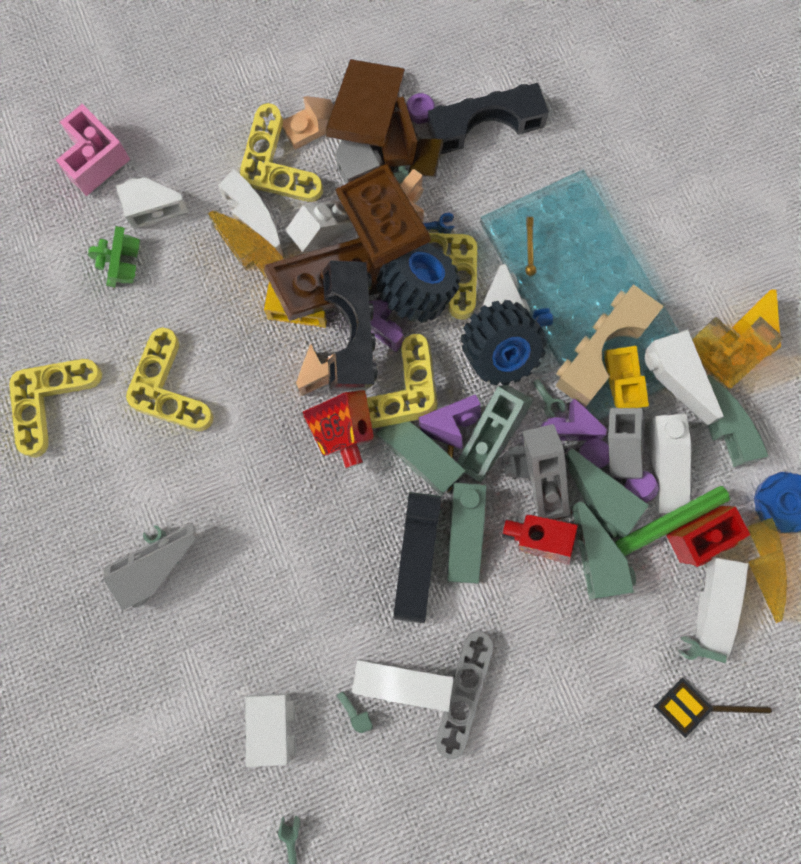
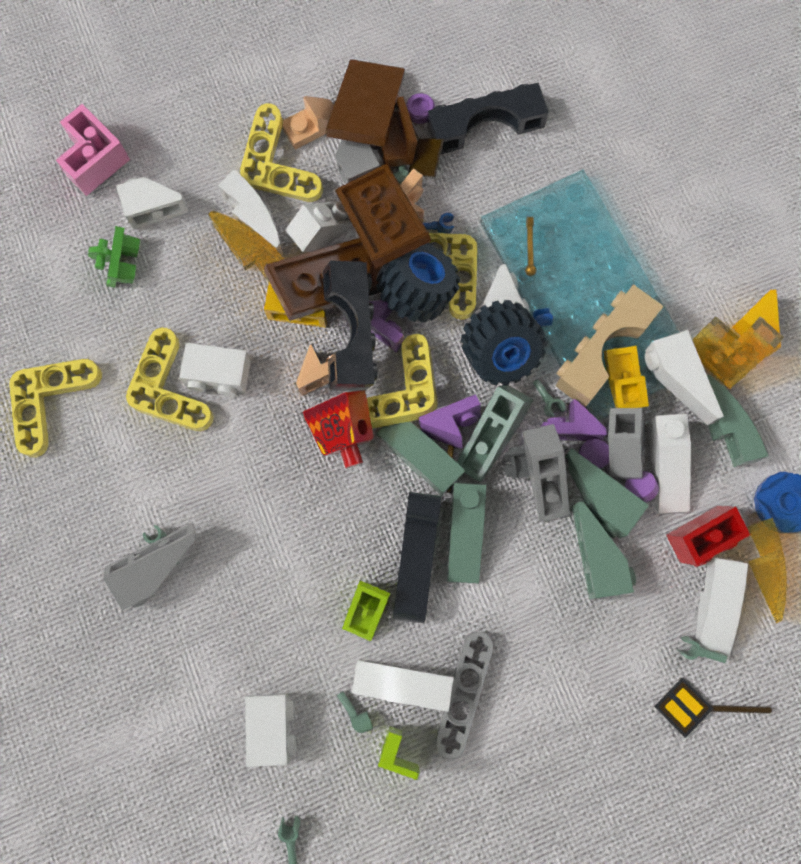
(215, 369): none -> white brick
(366, 610): none -> lime slope
(388, 757): none -> lime panel
(557, 539): red torso -> none
(673, 520): bright green axle -> none

